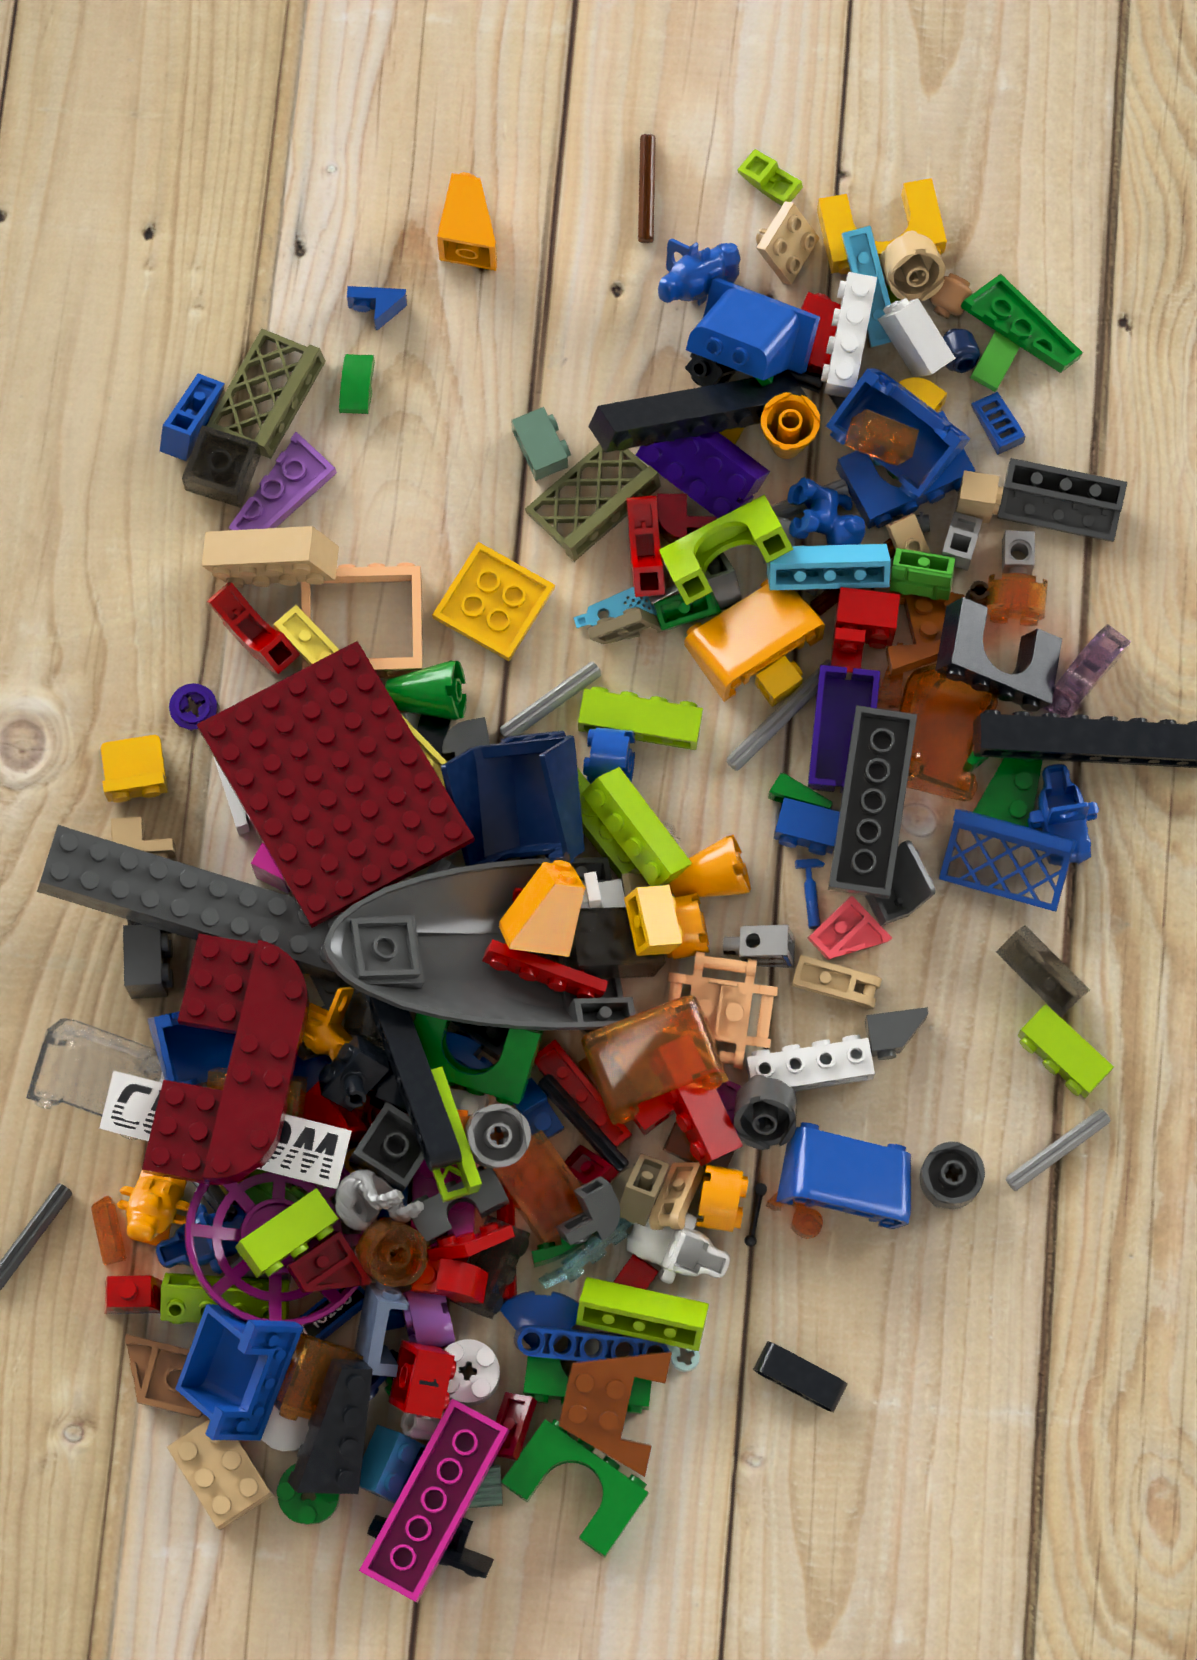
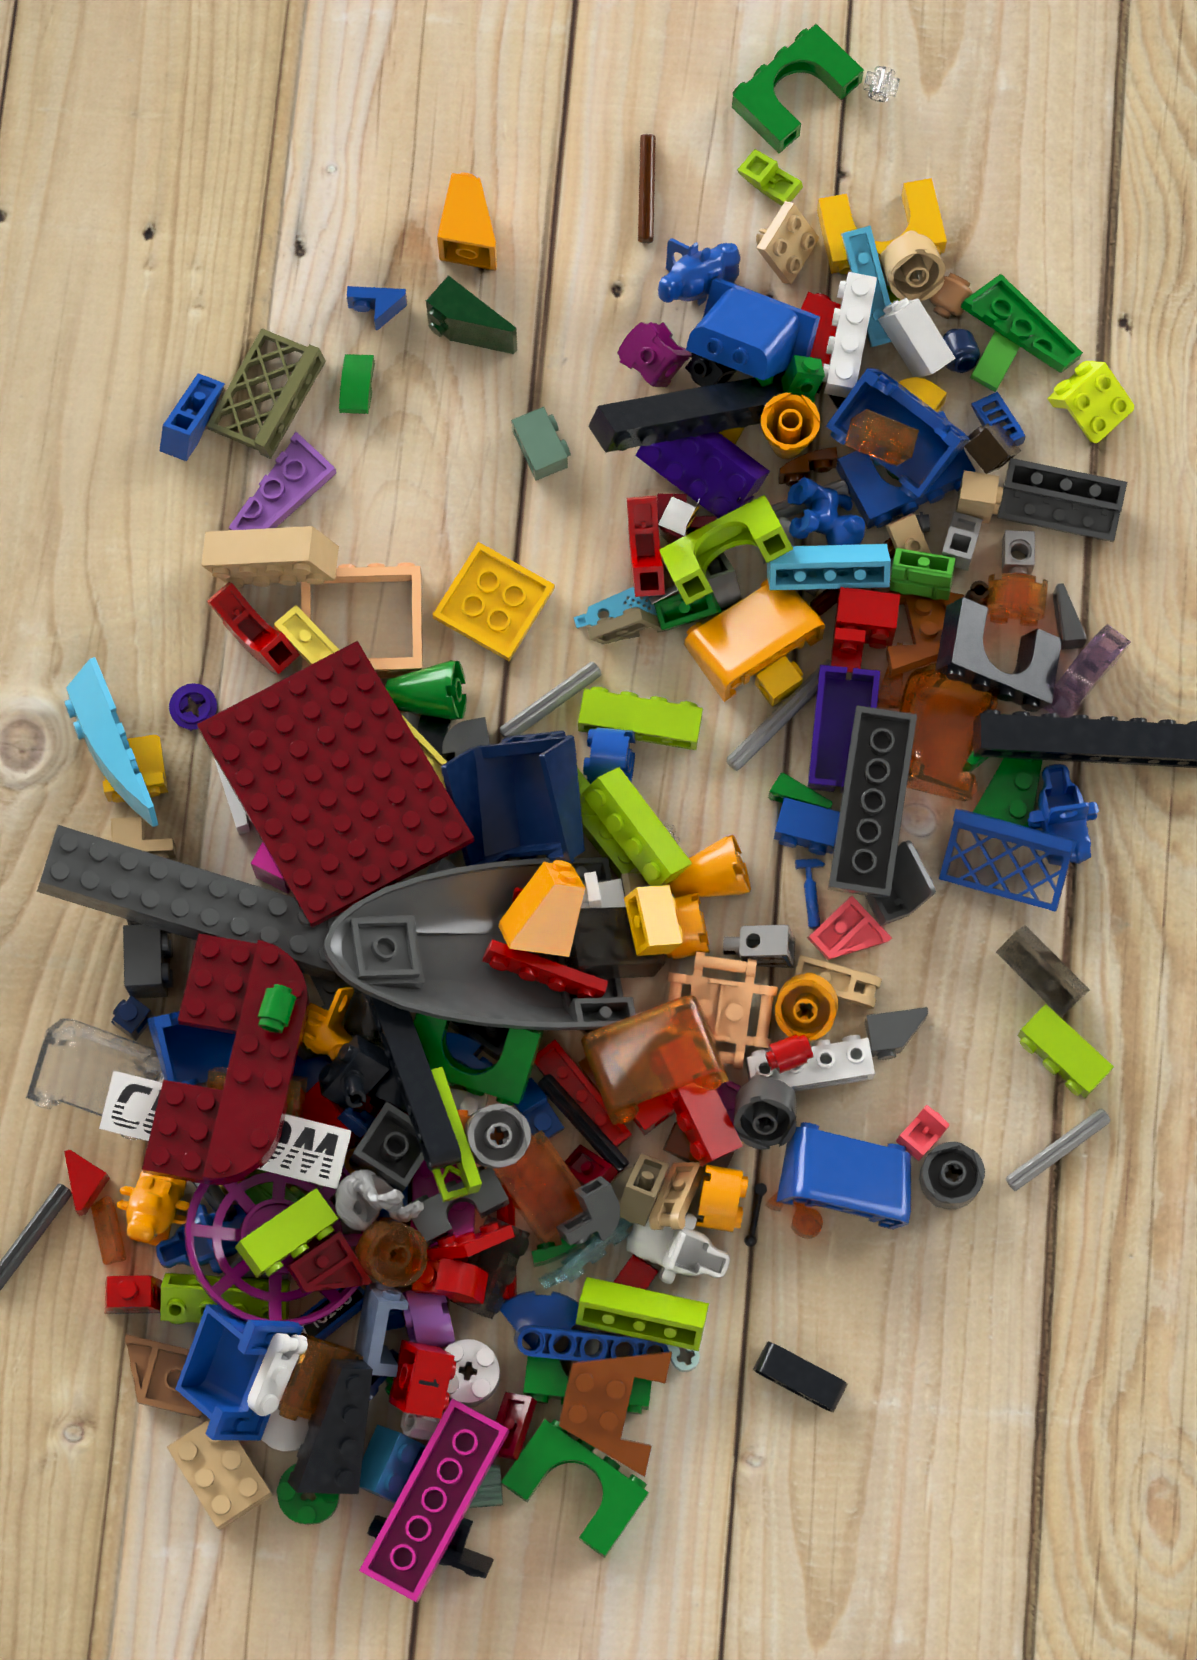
(85, 1181): none -> red slope
(106, 738): none -> medium azure wedge
(131, 1017): none -> dark blue brick
(221, 466): clear smoke brick -> none
(275, 1372): none -> white plate
(276, 1008): none -> green brick
(356, 1121): none -> dark blue tile
(467, 319): none -> dark green slope
(605, 517): olive fence -> none
(653, 353): none -> magenta piece
(679, 516): none -> white sticker
(789, 1053): none -> red brick
(803, 376): none -> green brick
(806, 989): none -> light orange brick
(812, 54): none -> green arch
(818, 460): none -> reddish brown slope
(881, 84): none -> clear gear
(923, 1132): none -> coral bracket
(991, 447): none -> dark brown brick
(1067, 620): none -> dark grey slope
(1093, 399): none -> neon yellow bracket

